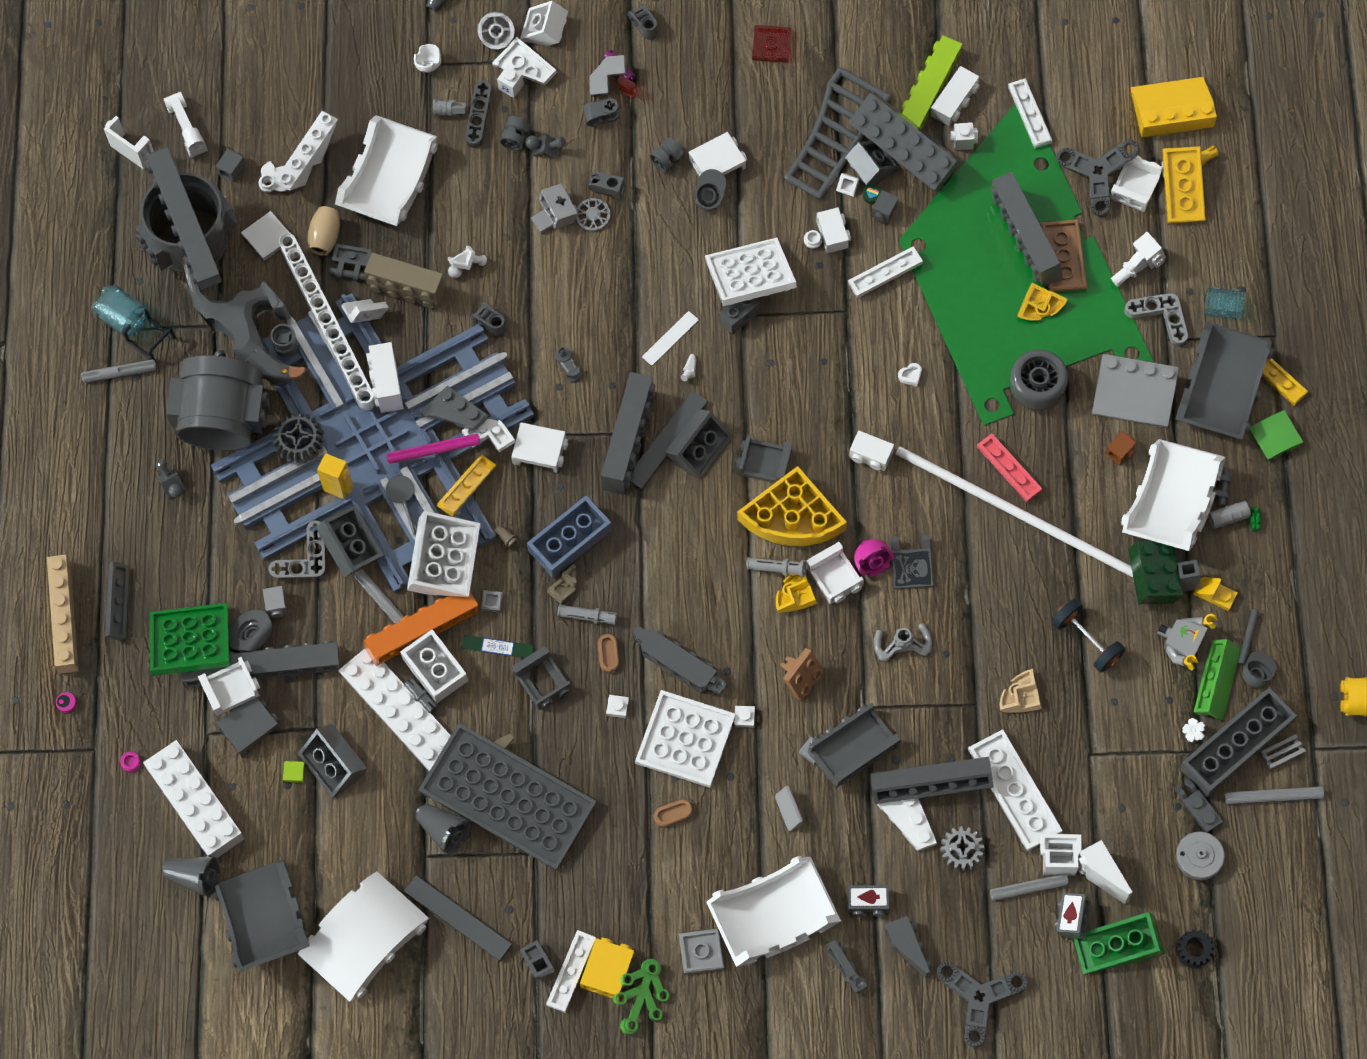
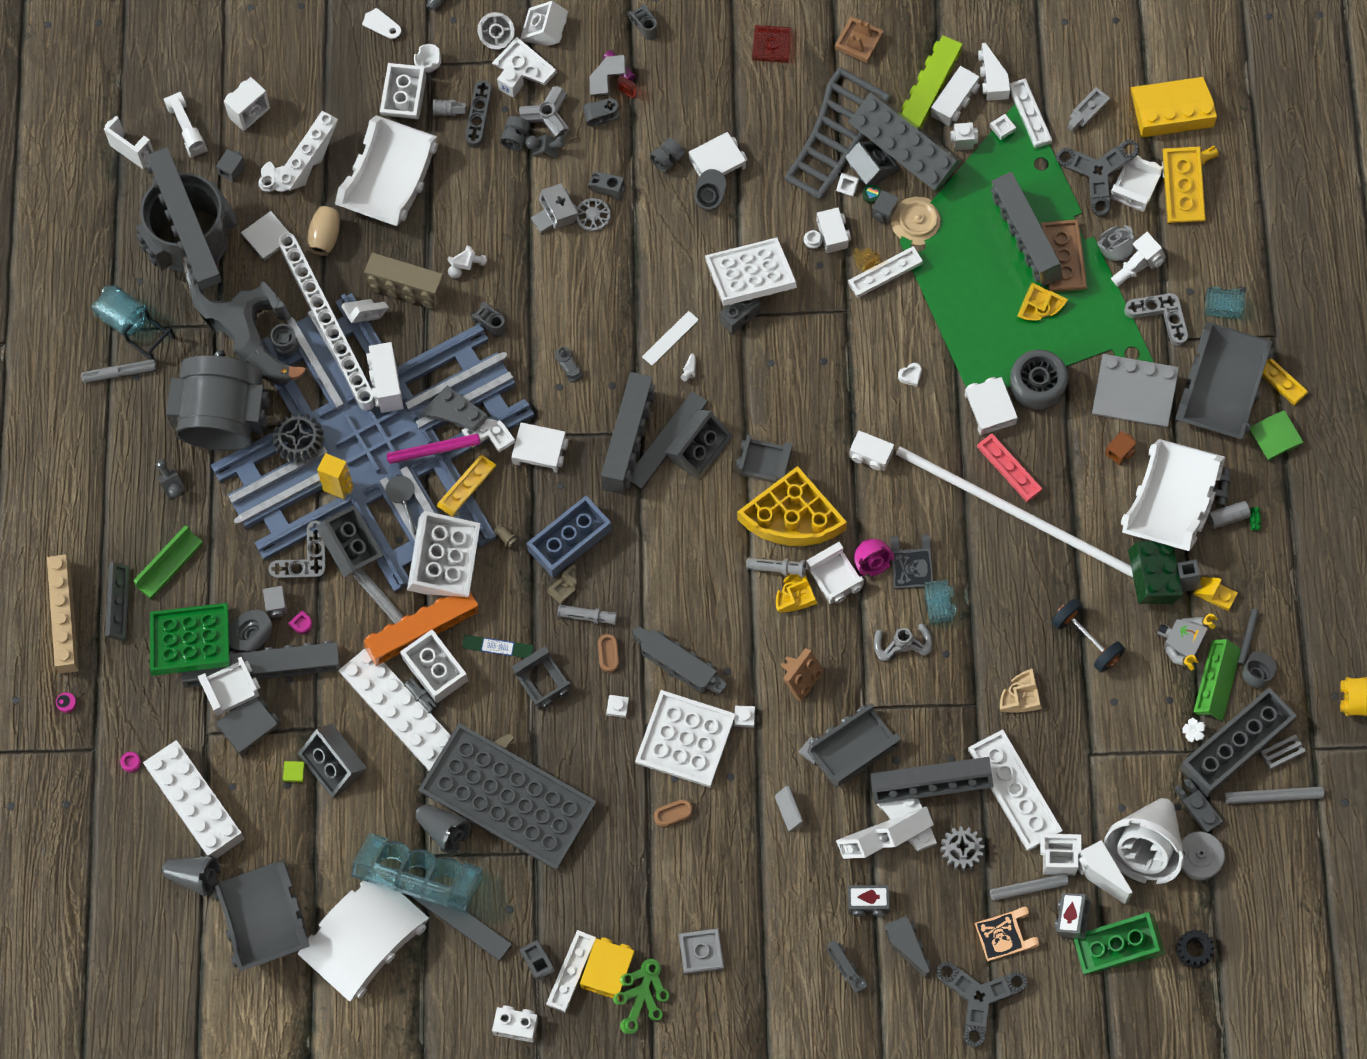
(168, 562): none -> bright green panel
(246, 103): none -> white brick
(301, 623): none -> dark pink tile
(350, 256): dark grey plate -> none
(377, 848): none -> clear light blue fence
(381, 24): none -> white piece
(403, 91): none -> white brick
(491, 601): light grey tile -> none
(515, 1024): none -> white brick
(551, 104): none -> light grey piece
(773, 912): white panel -> none
(859, 39): none -> medium nougat plate
(865, 259): none -> clear yellow panel
(885, 834): none -> white slope
(916, 220): none -> tan piece
(938, 602): none -> clear light blue brick
(991, 405): none -> white panel
(995, 77): none -> white slope
(1002, 127): none -> white plate
(1002, 936): none -> flag
(1088, 109): none -> light grey hinge
(1117, 243): none -> light grey cylinder
(1147, 843): none -> white cone

